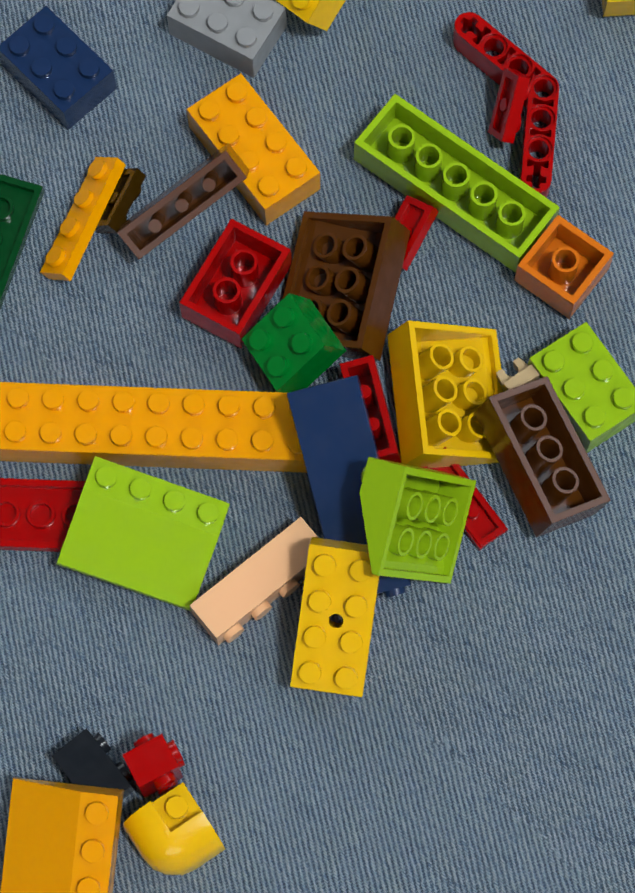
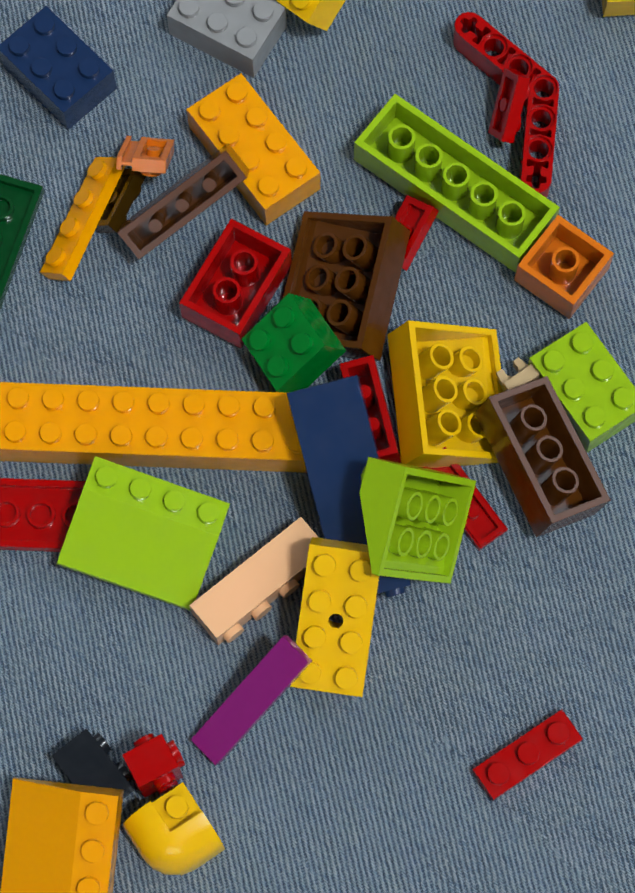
(147, 156): none -> orange plate
(251, 699): none -> magenta tile
(527, 755): none -> red plate

